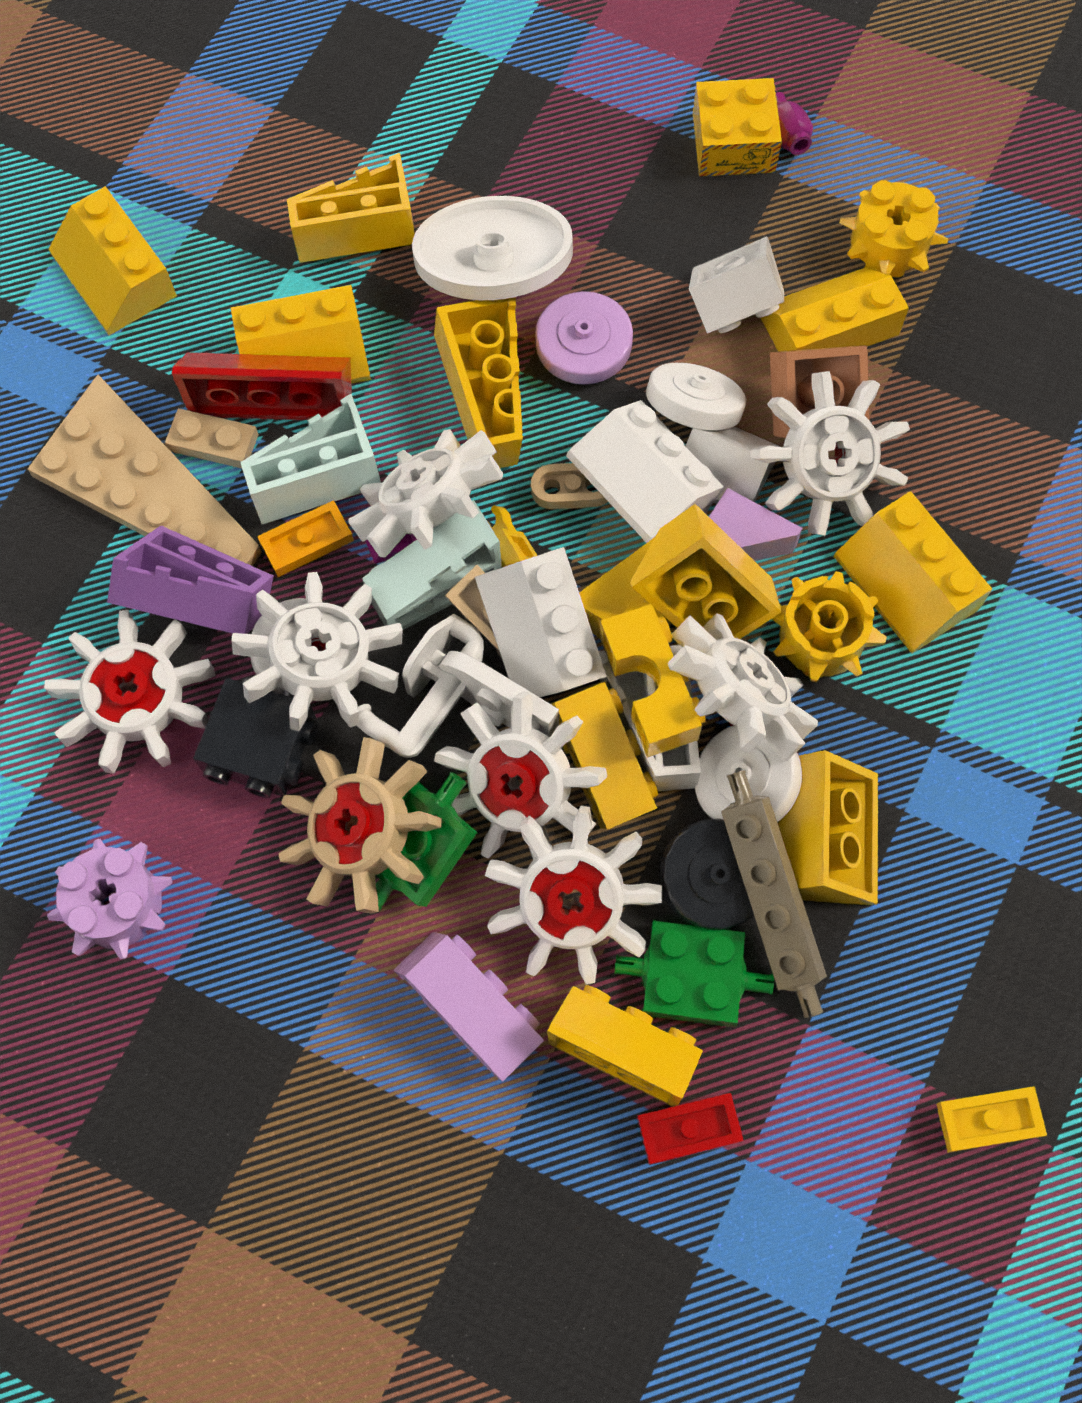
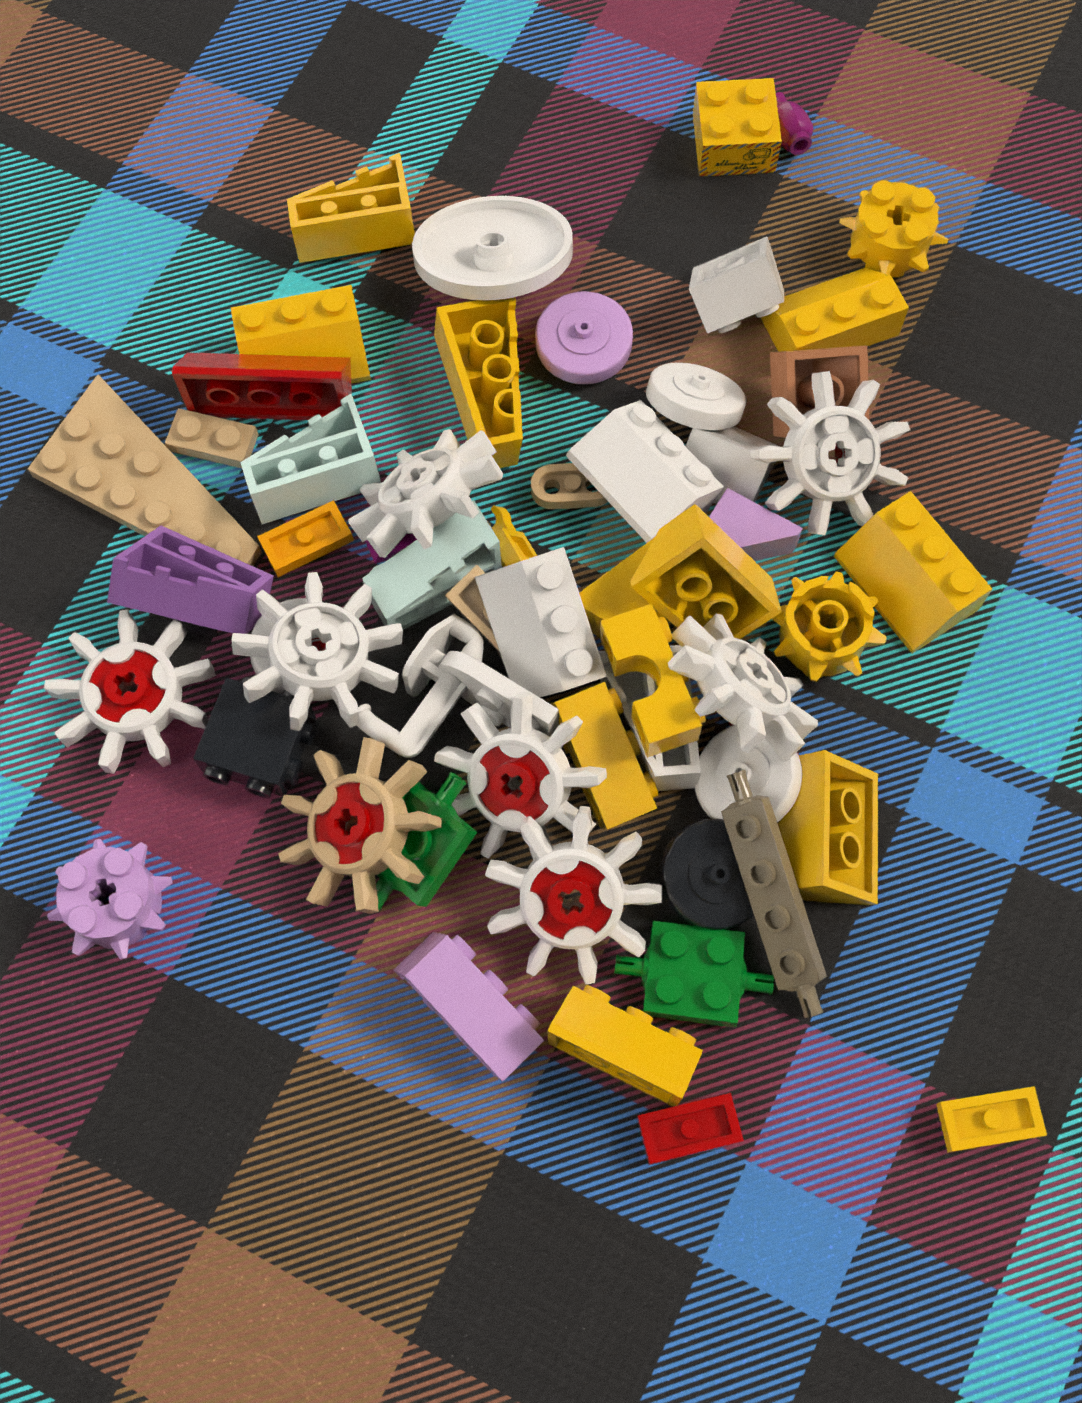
(110, 262): yellow slope -> none

